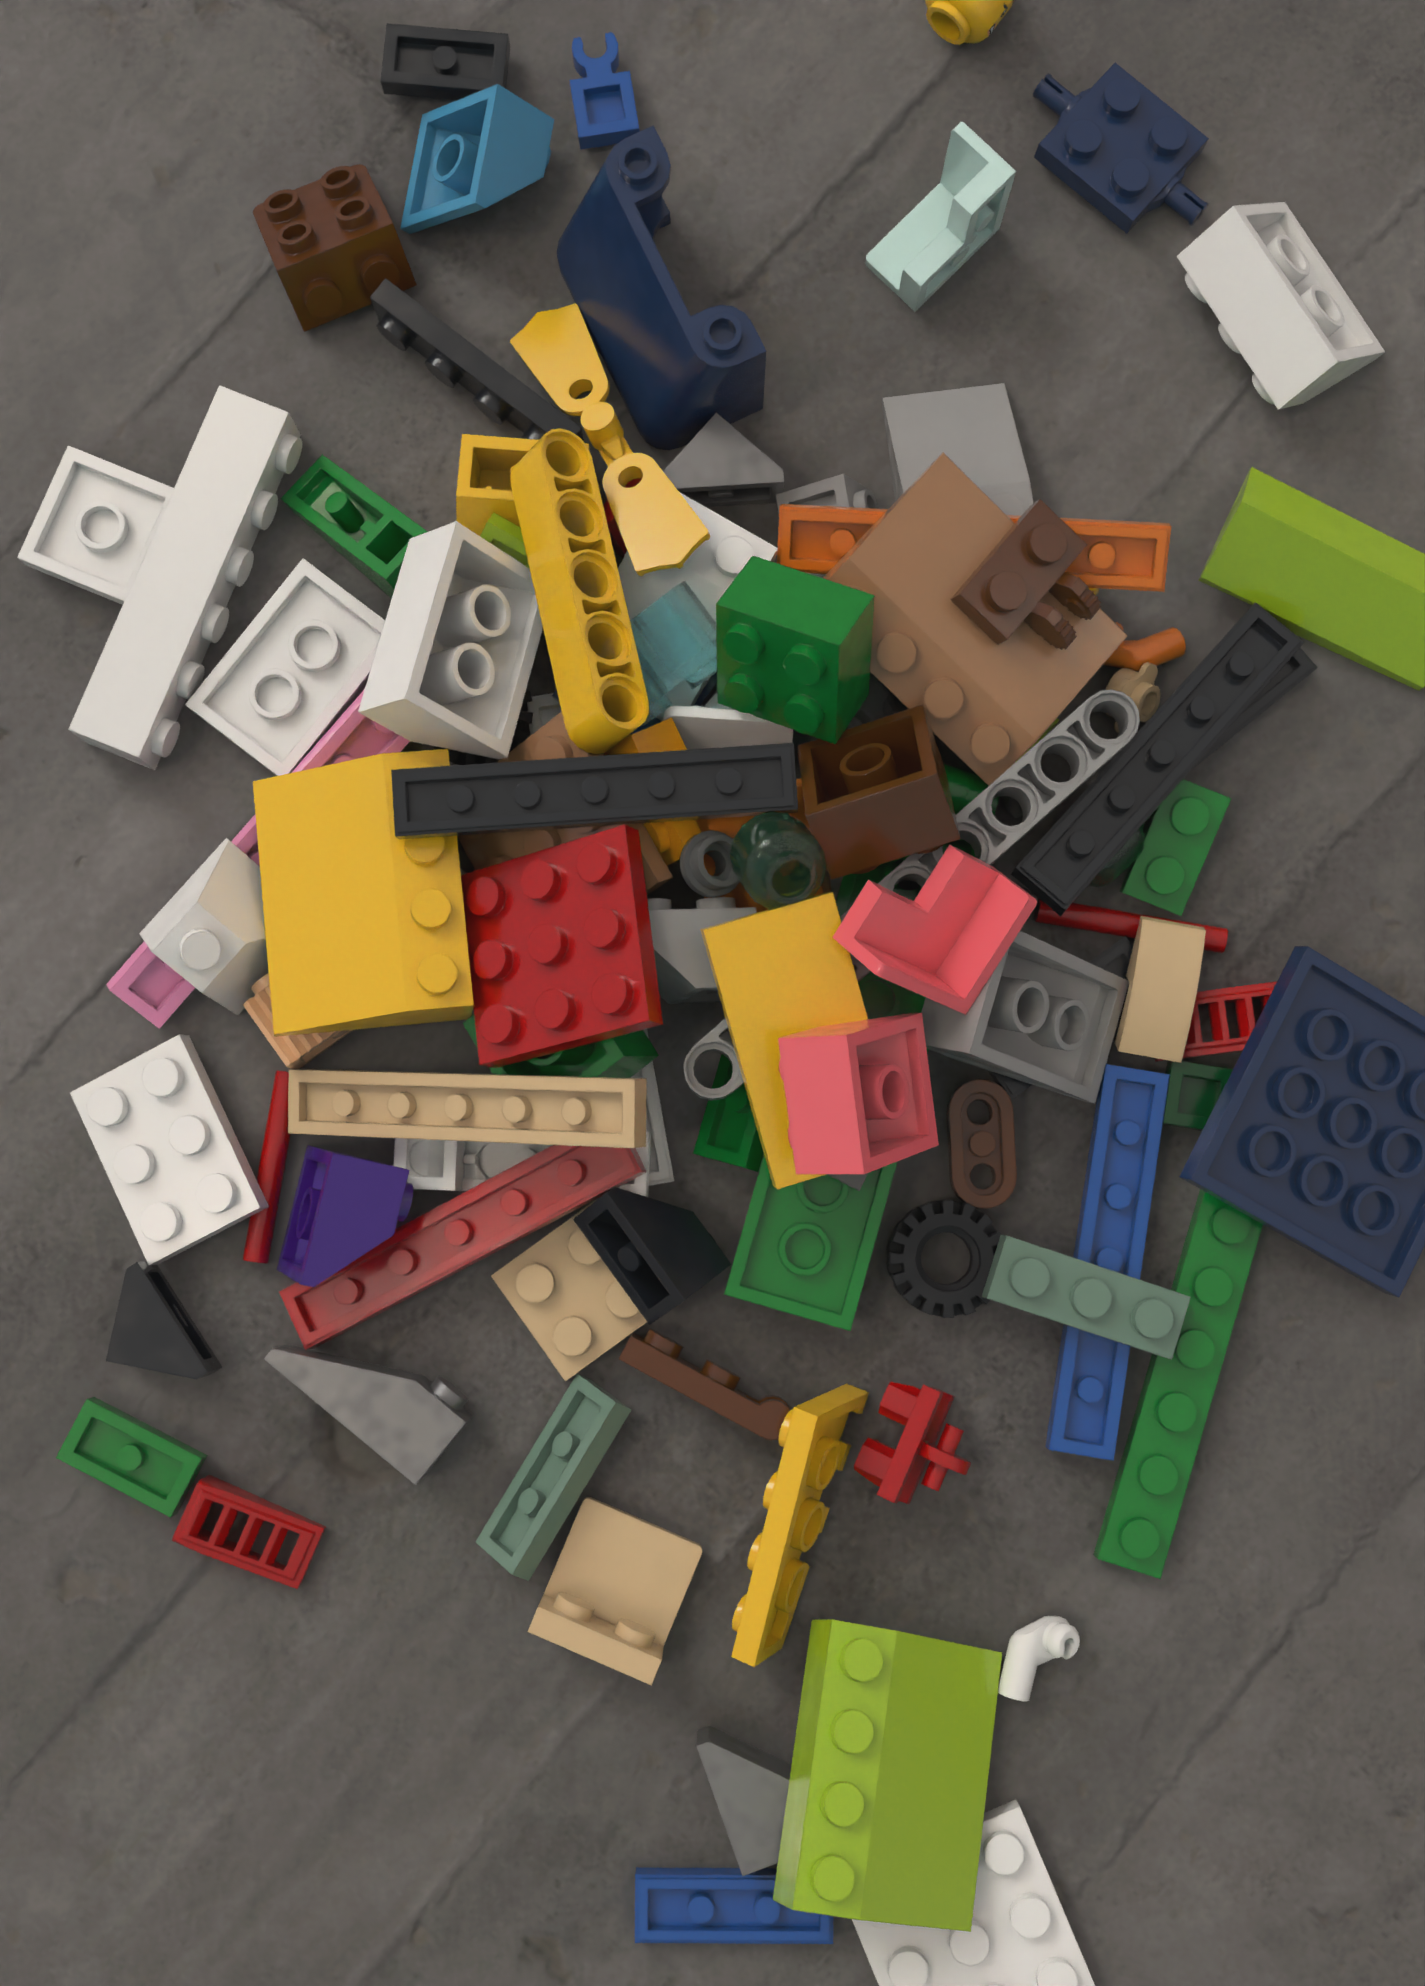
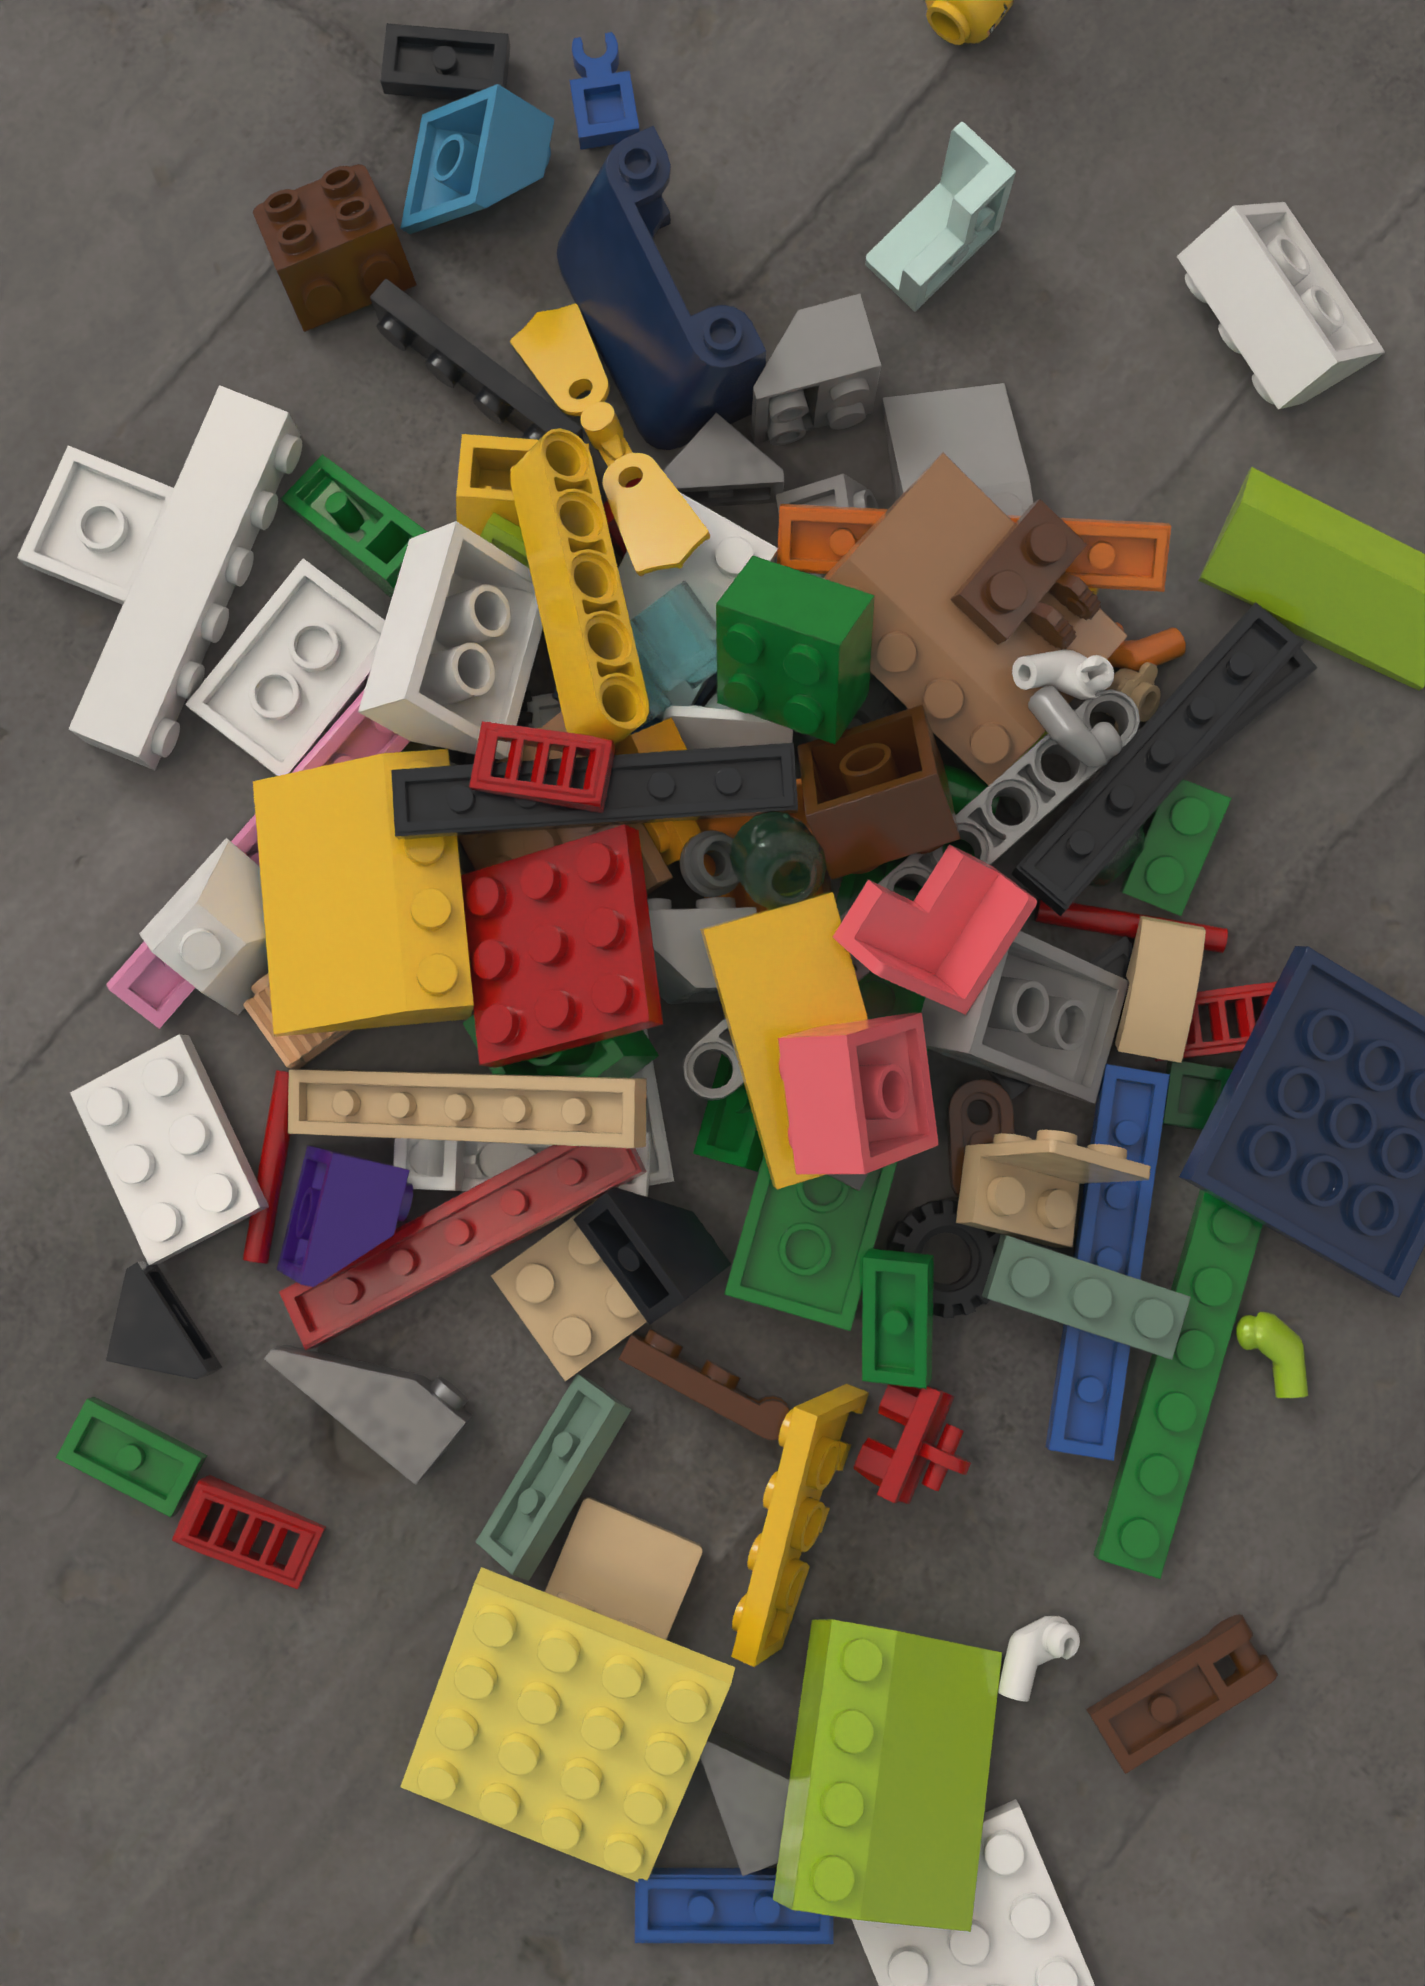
(566, 1726): none -> light yellow plate
(597, 776): none -> red slope
(817, 374): none -> light grey slope
(897, 1318): none -> green plate
(1033, 1185): none -> tan bracket
(1065, 671): none -> white arm
(1070, 732): none -> light grey arm
(1120, 148): dark blue plate -> none
(1181, 1694): none -> reddish brown plate
(1281, 1347): none -> lime arm

